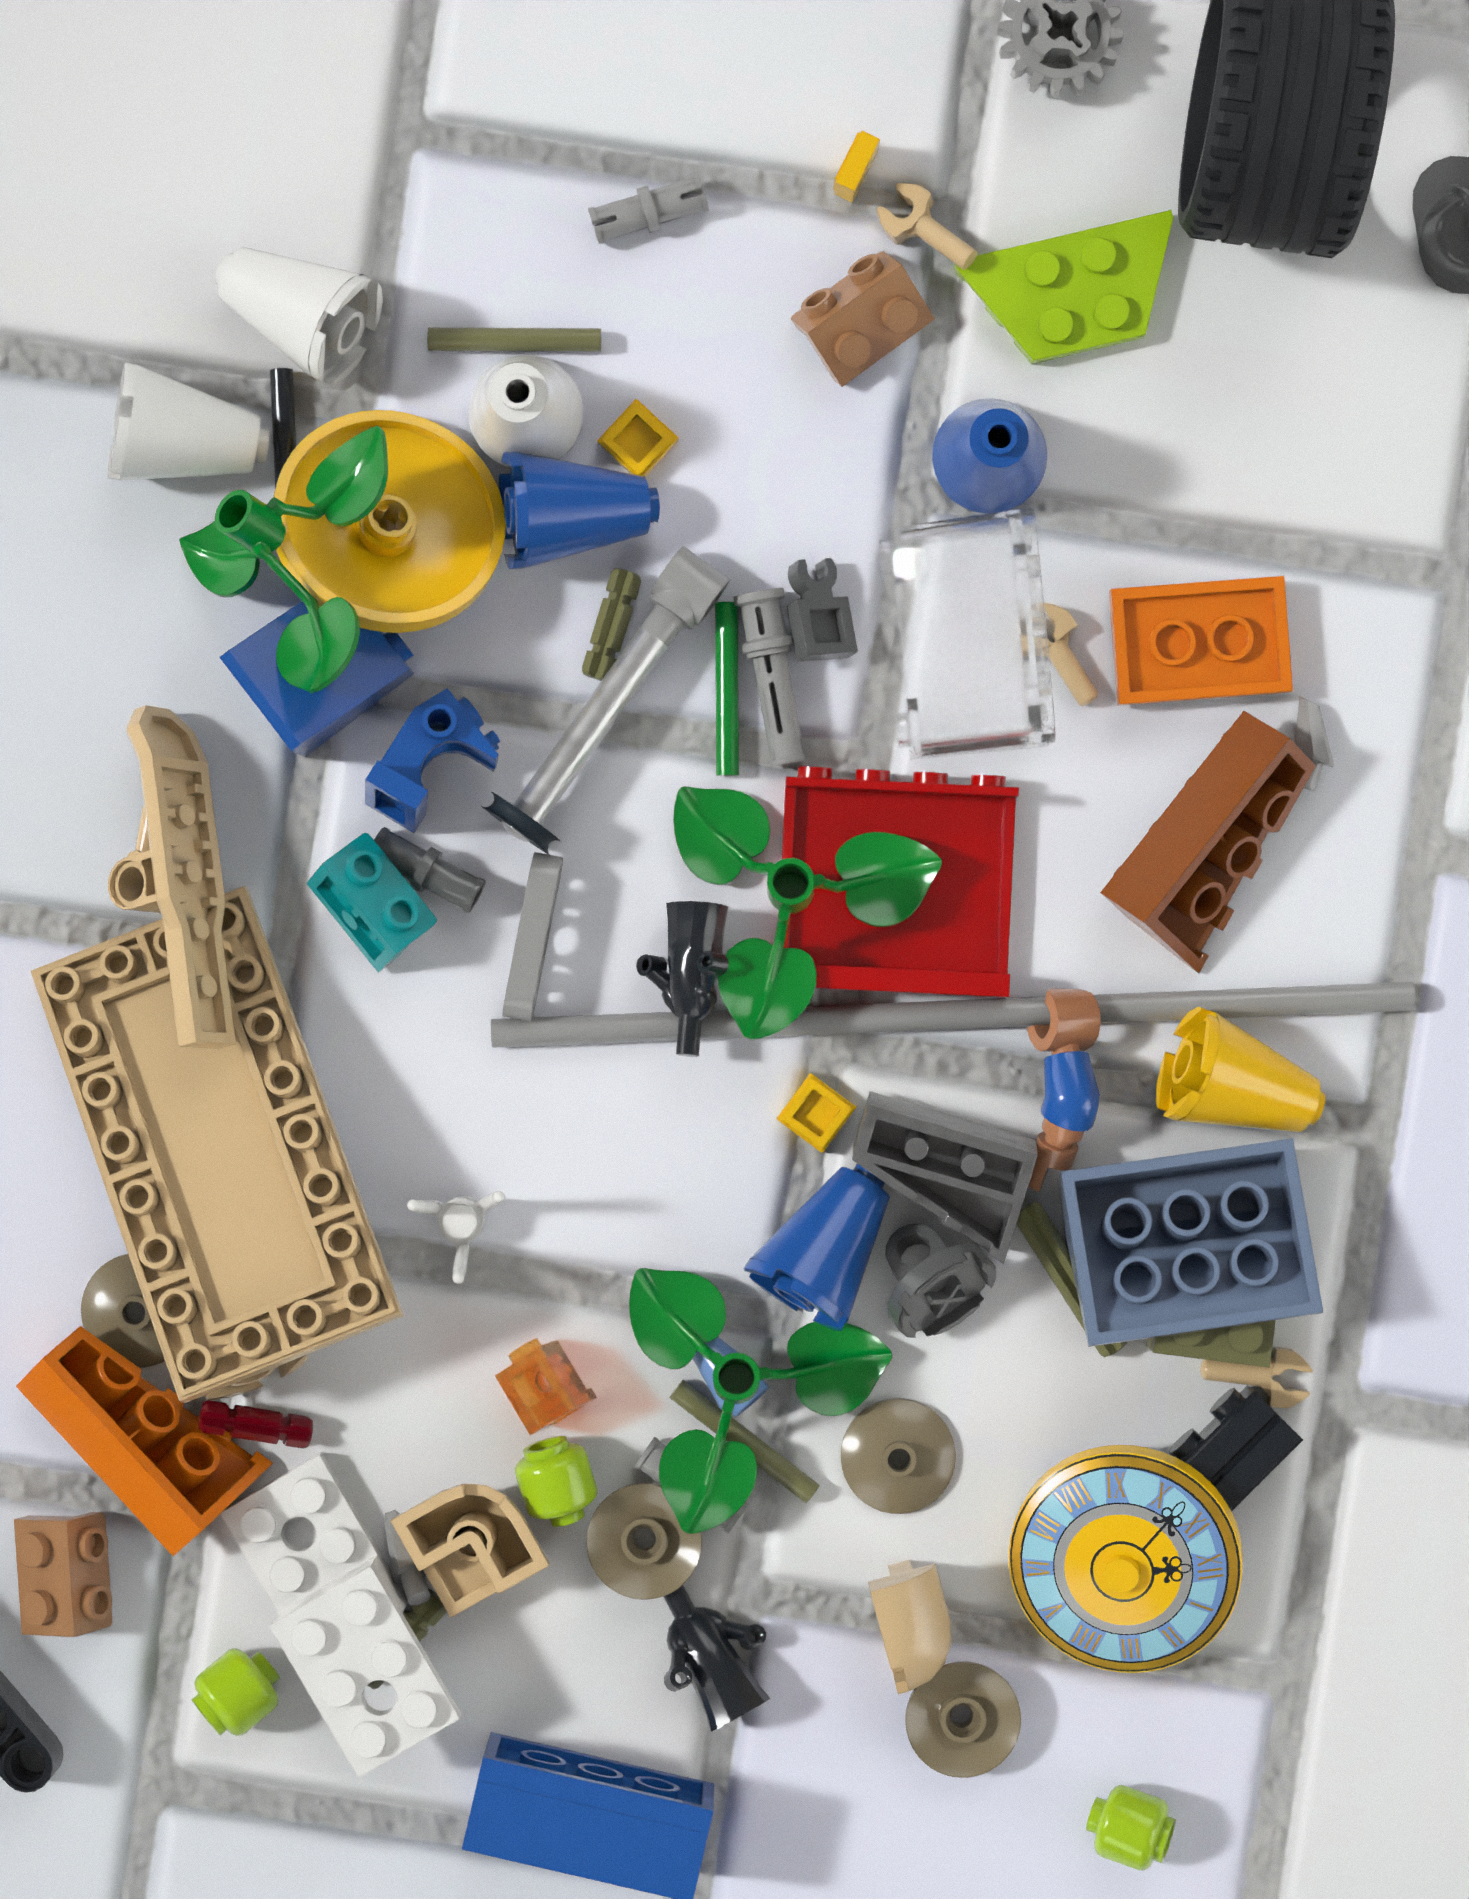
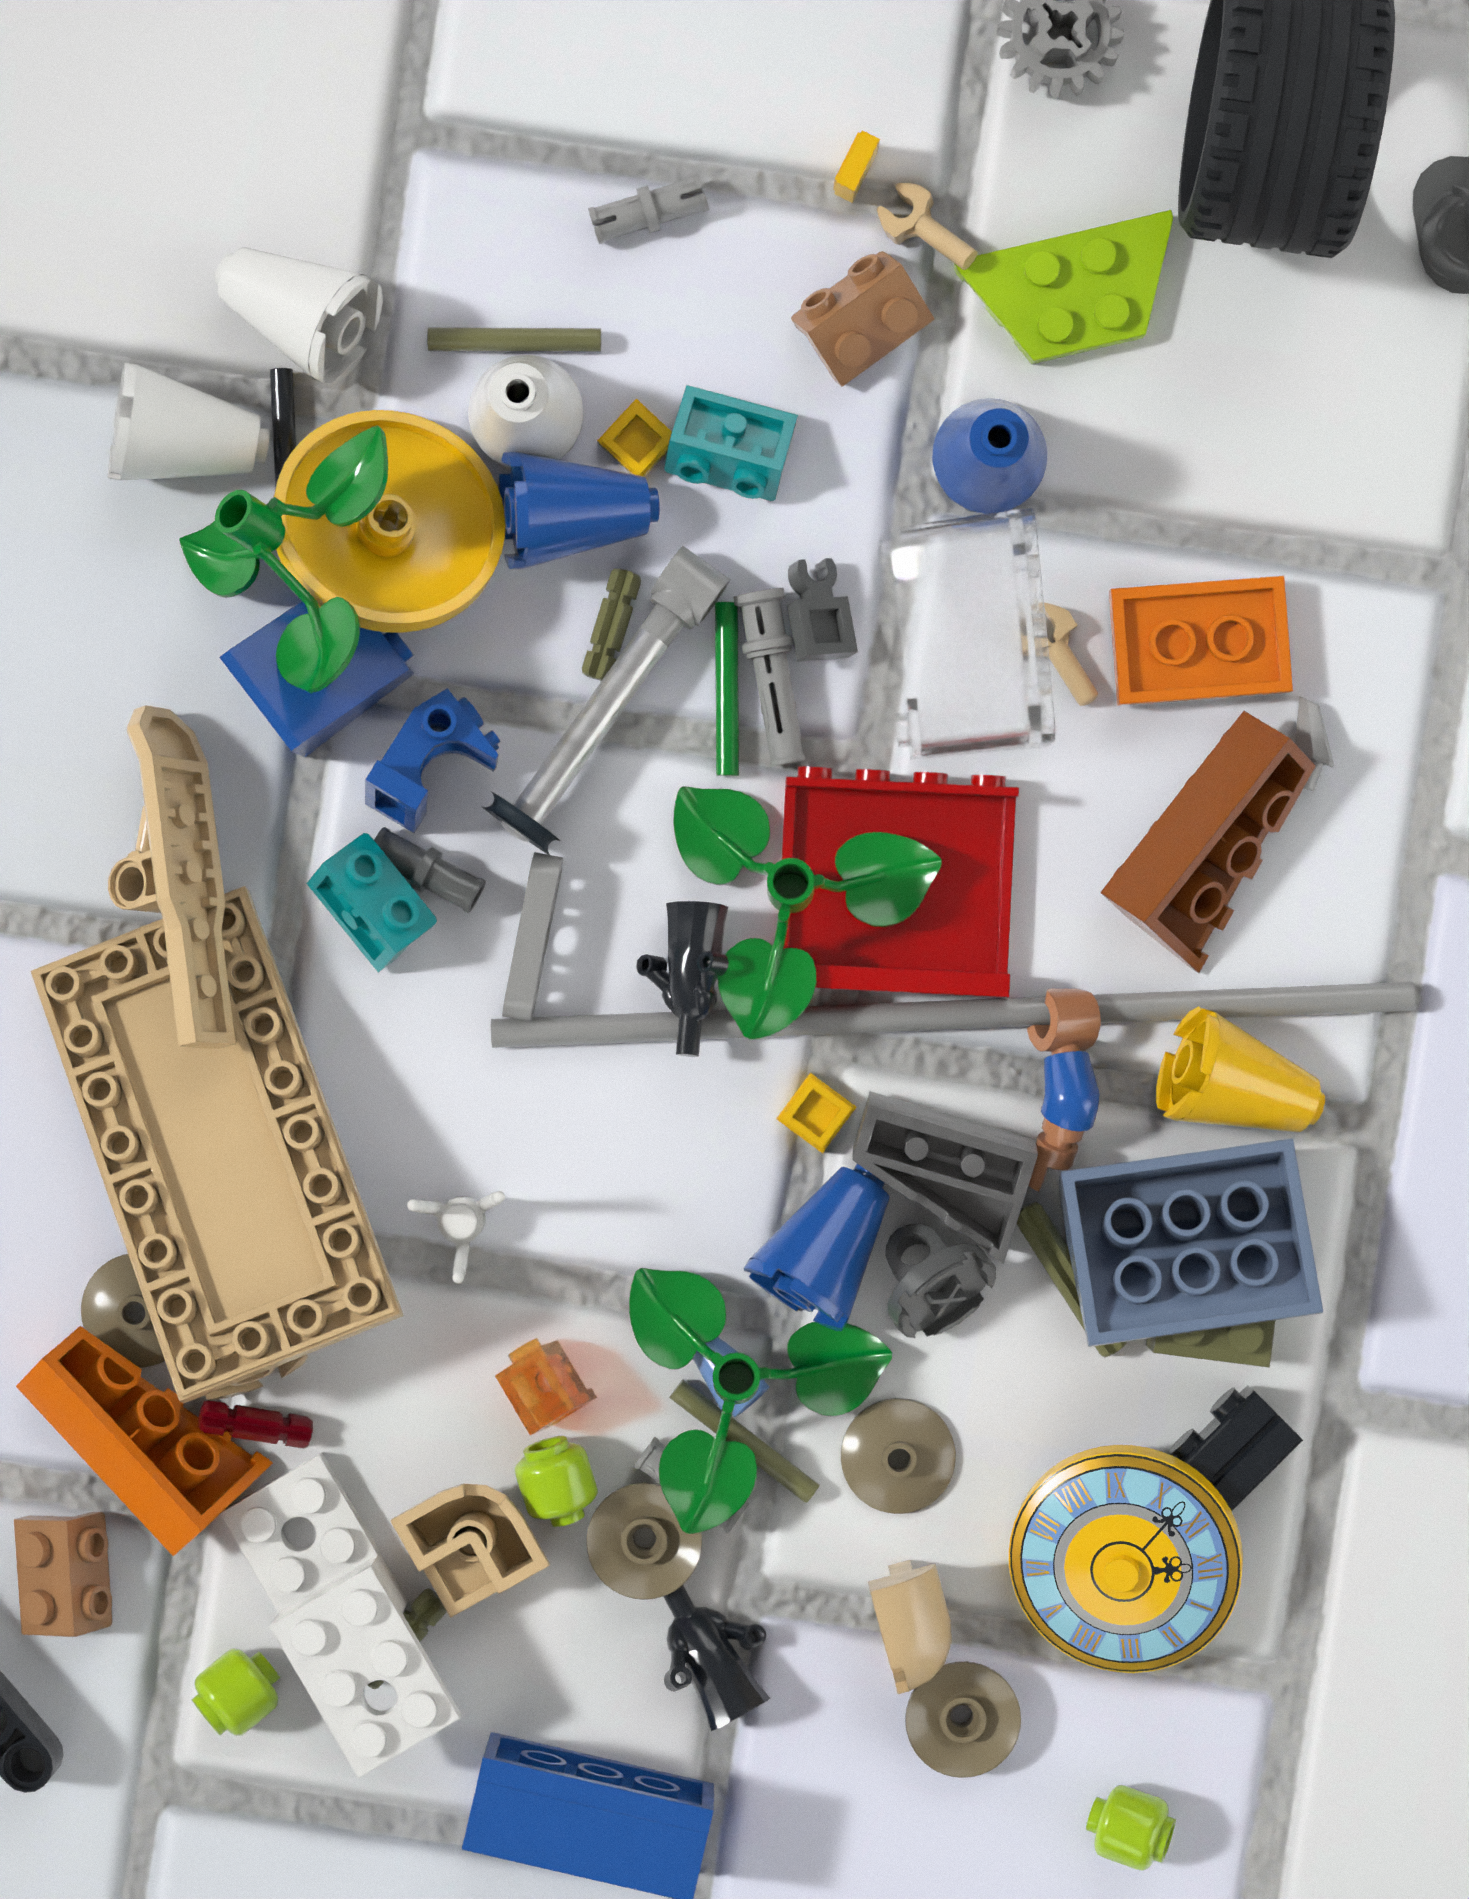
(402, 1566): light grey bar -> none
(730, 443): none -> teal bracket
(1262, 1376): tan bar -> none

